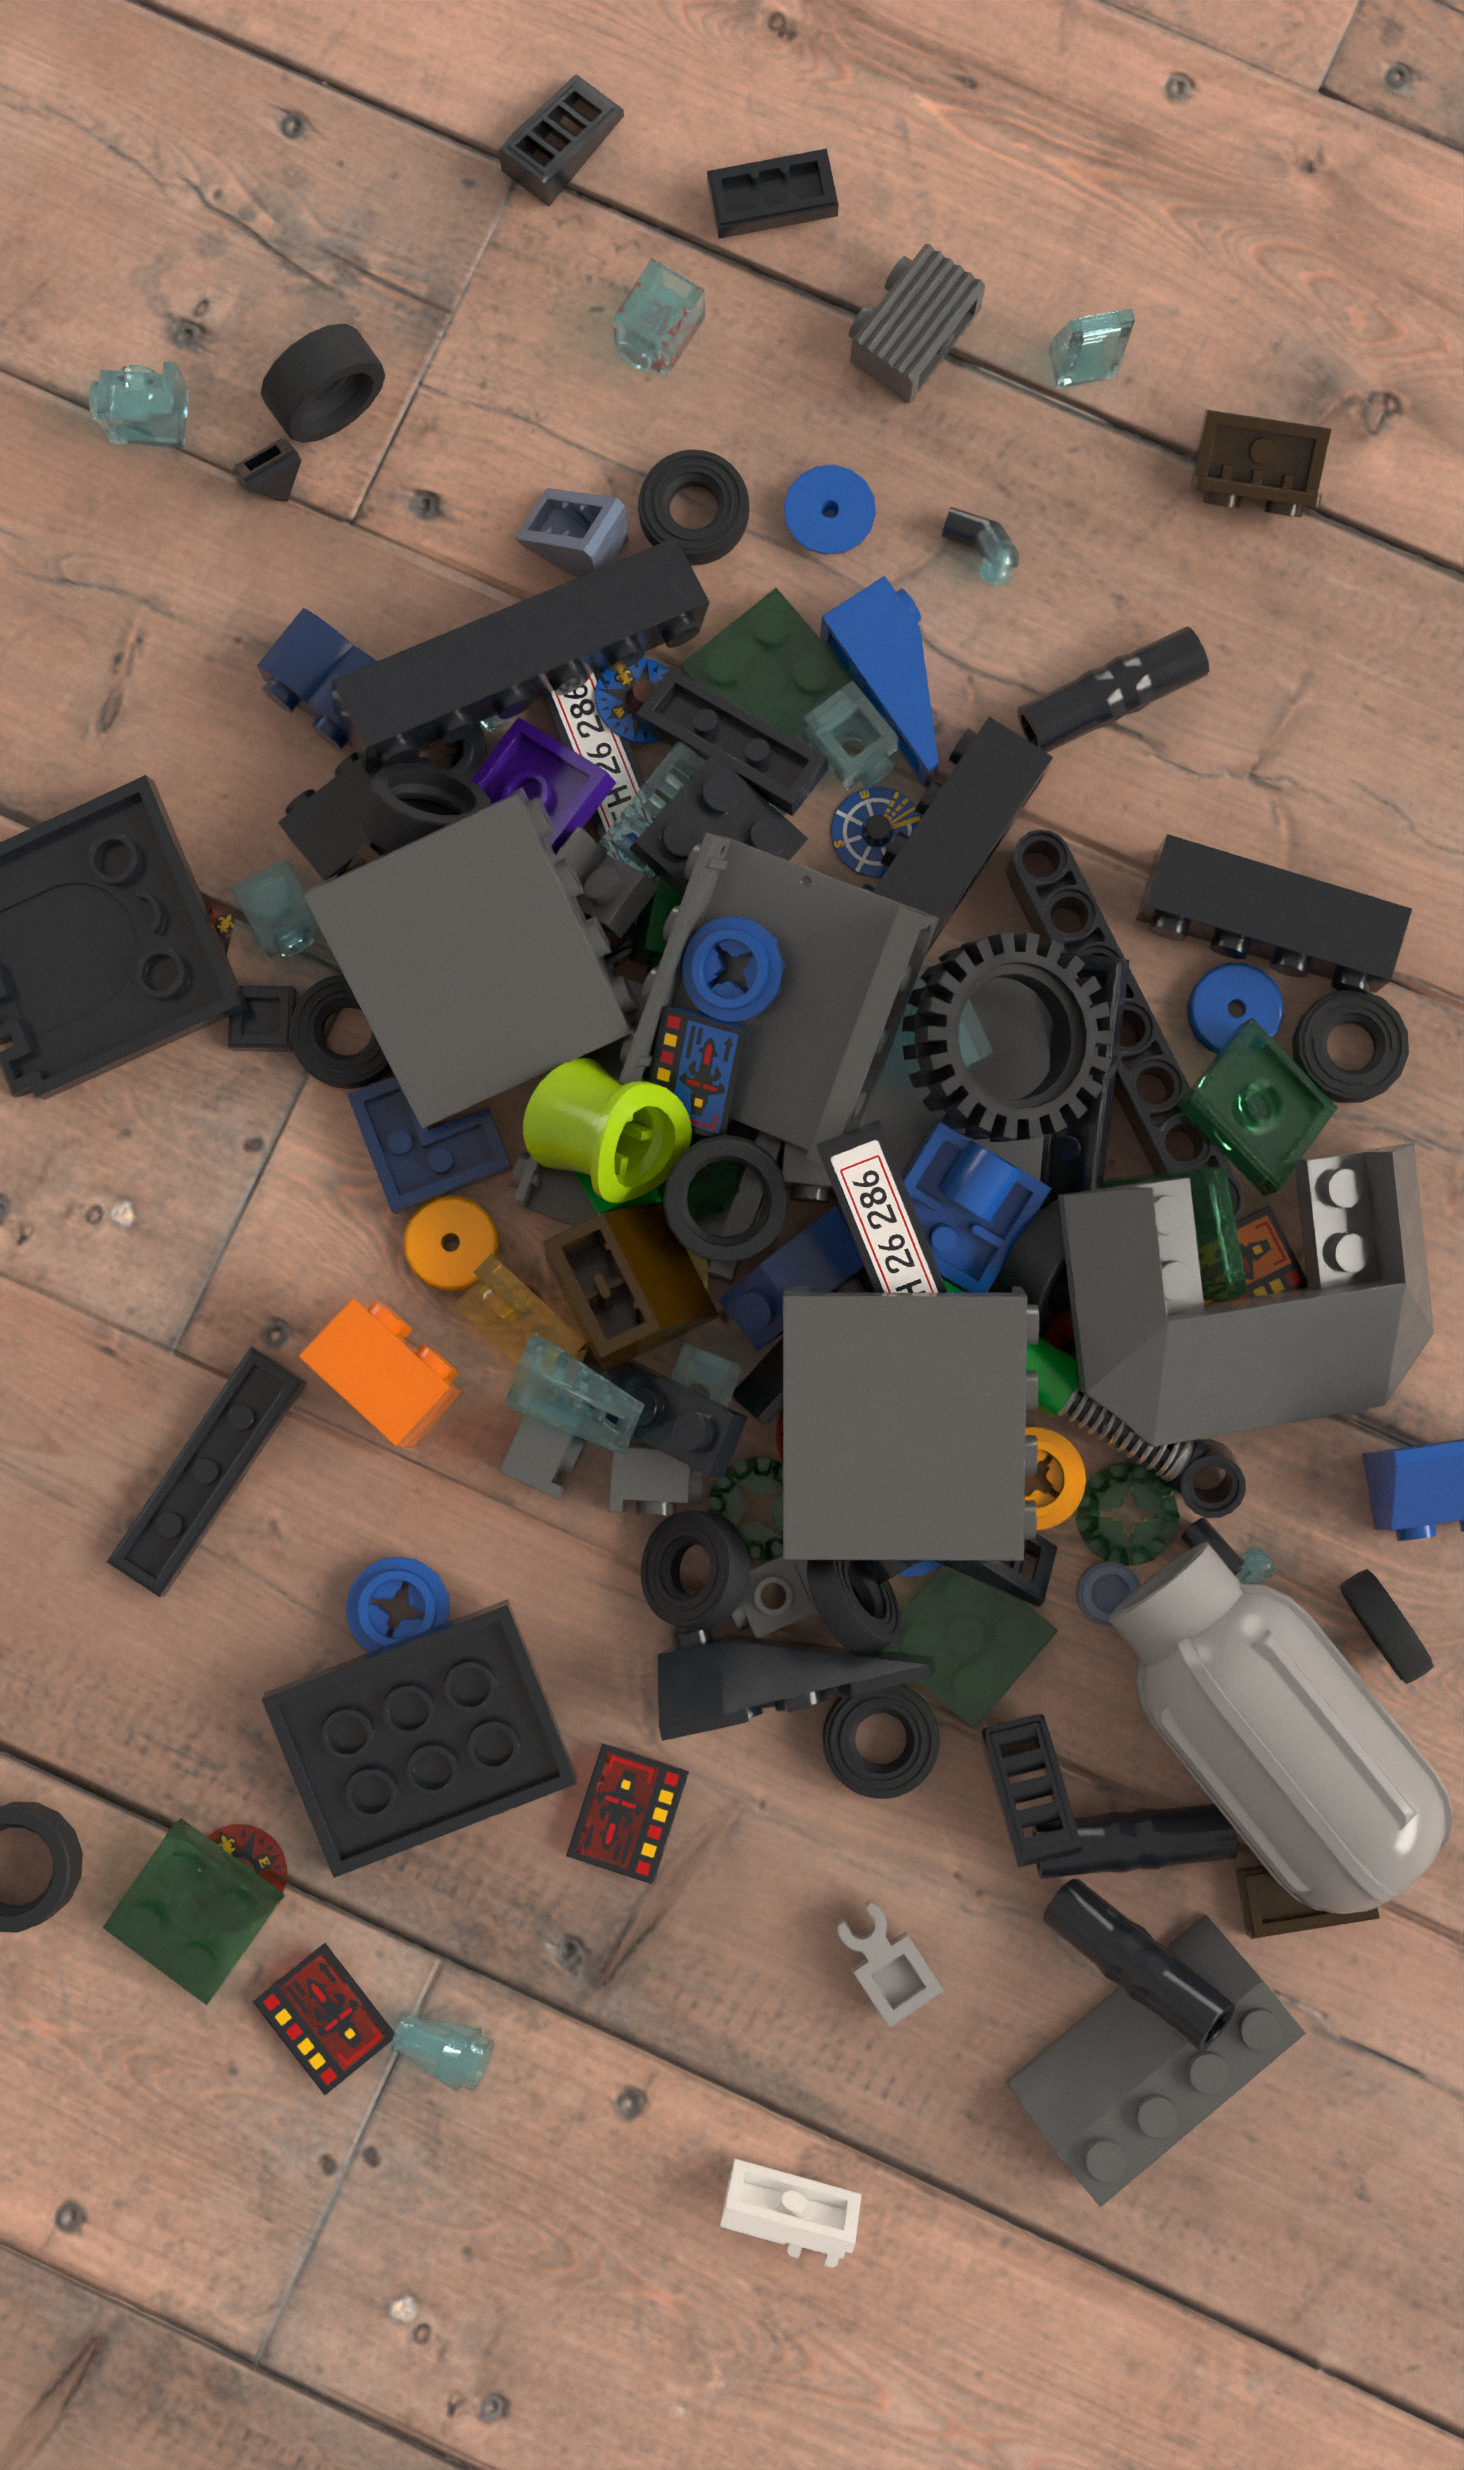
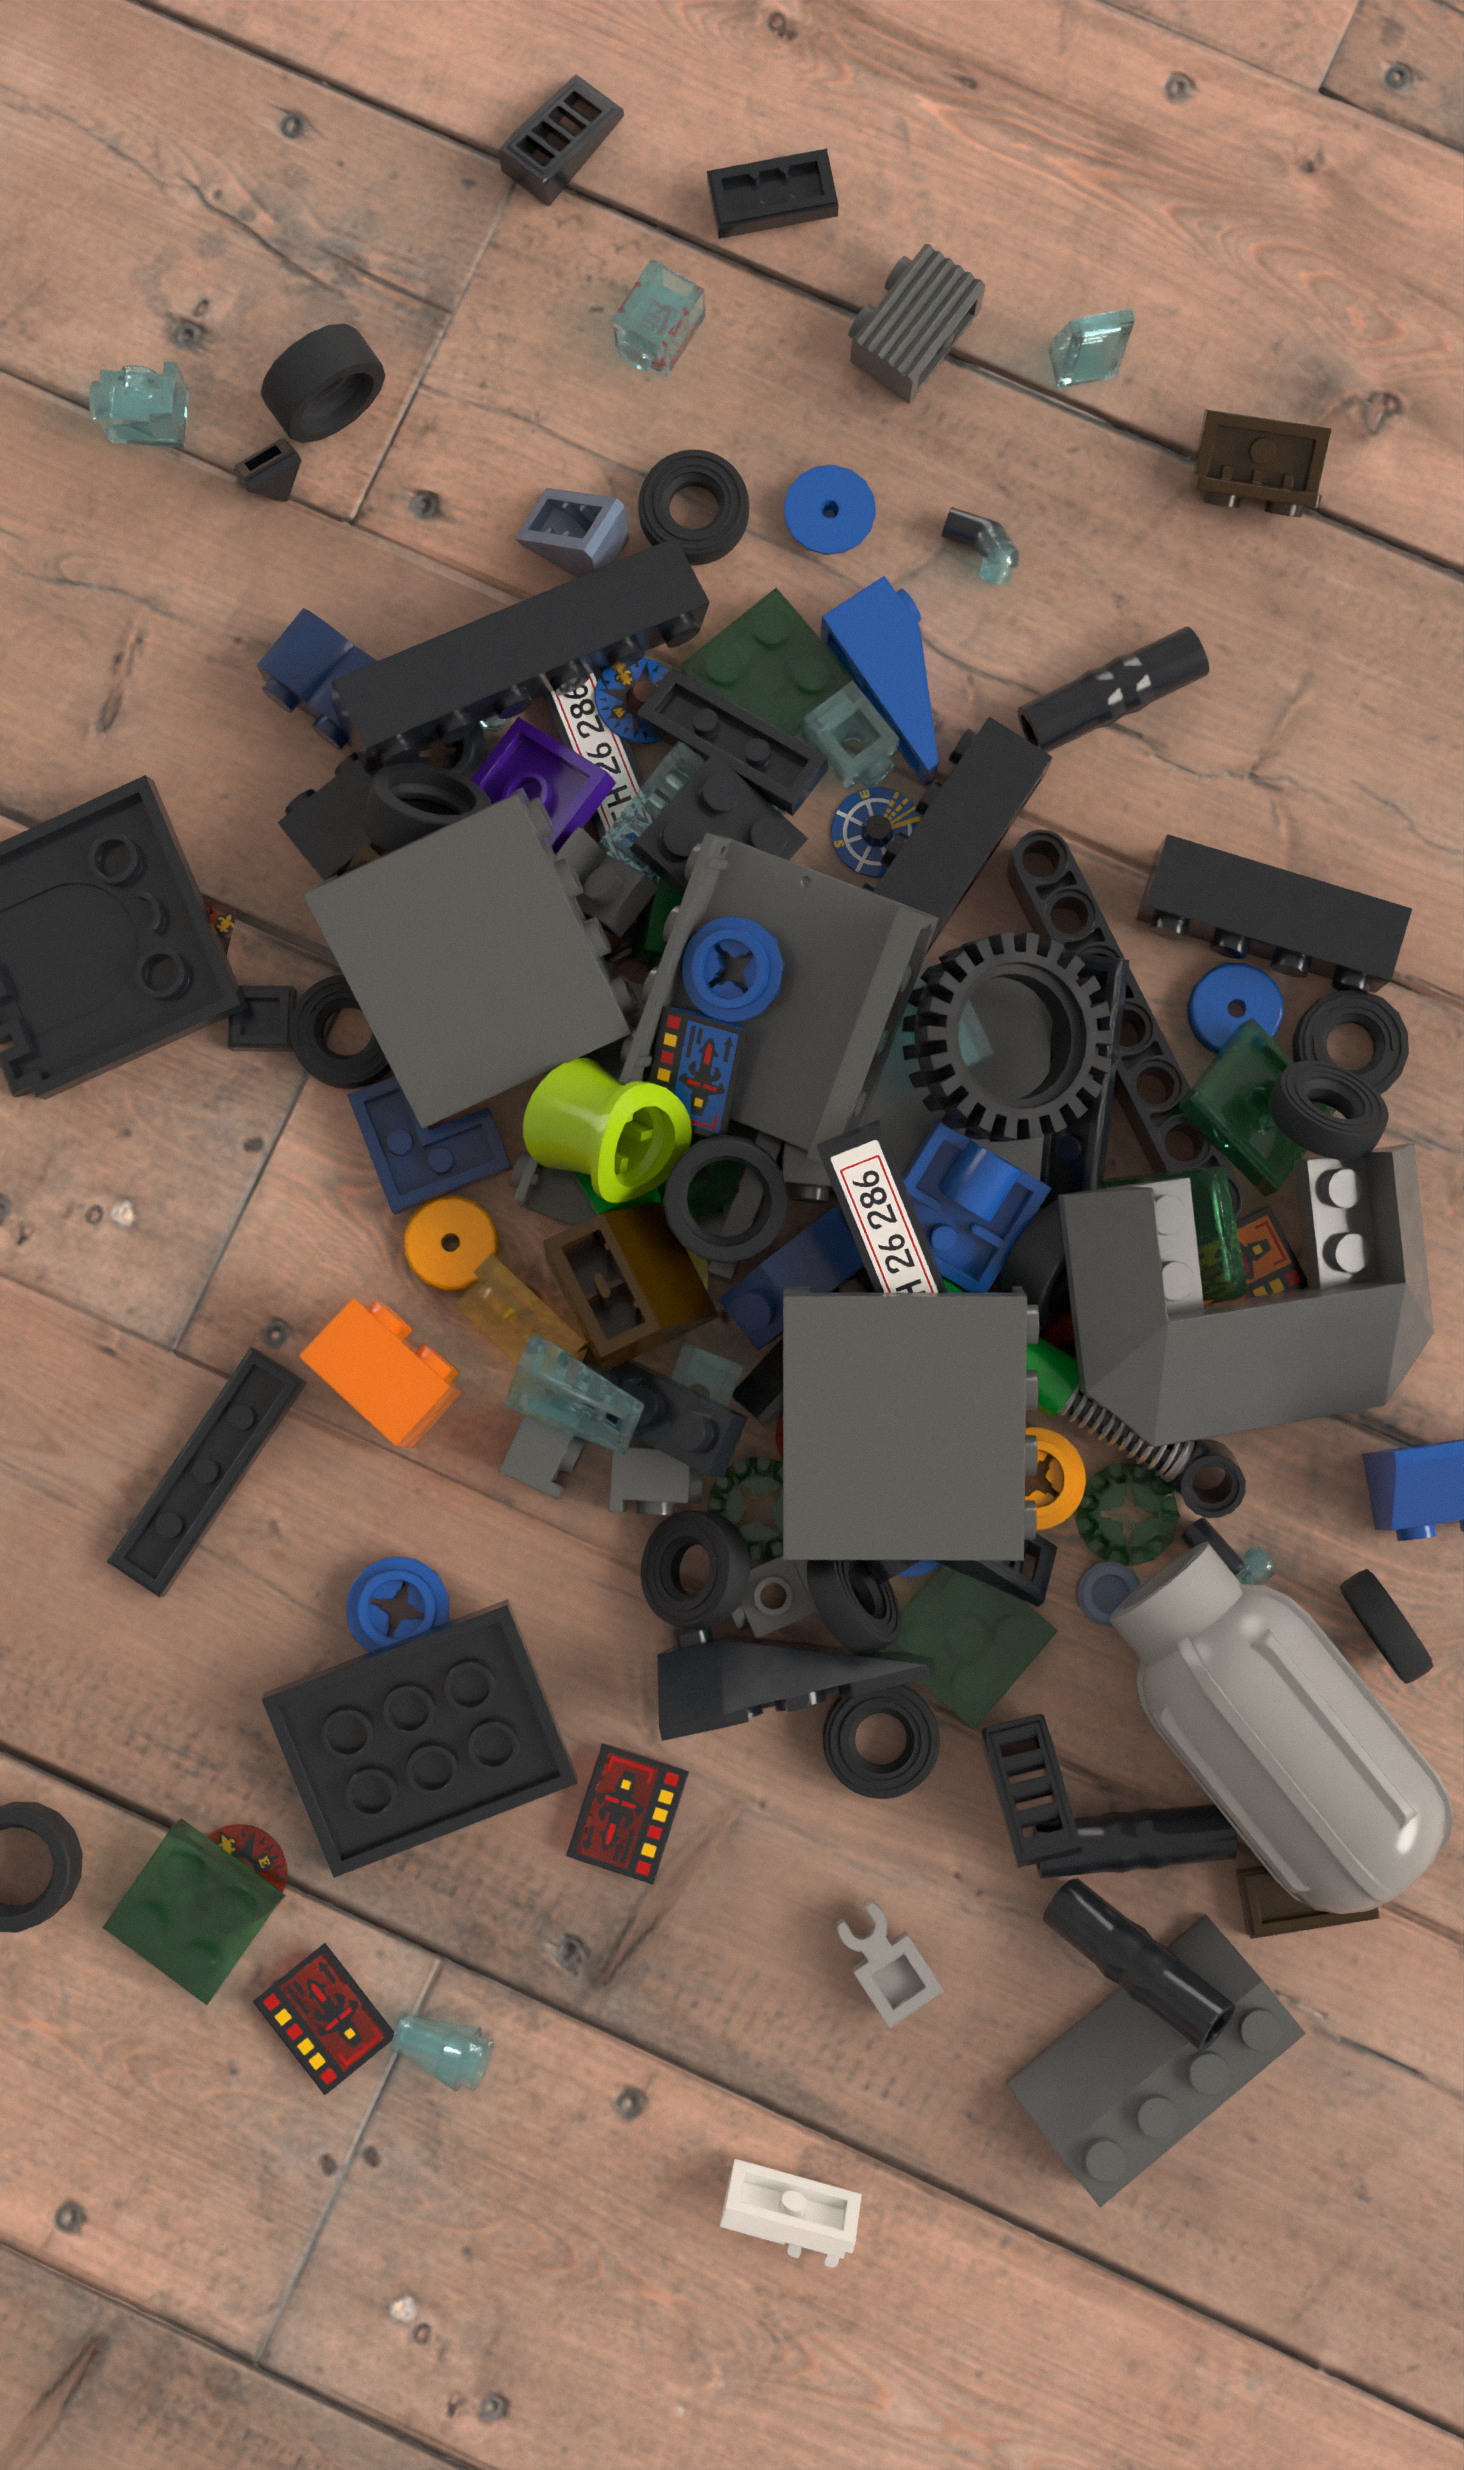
(277, 910): clear light blue bracket -> none
(1318, 1131): none -> black tyre

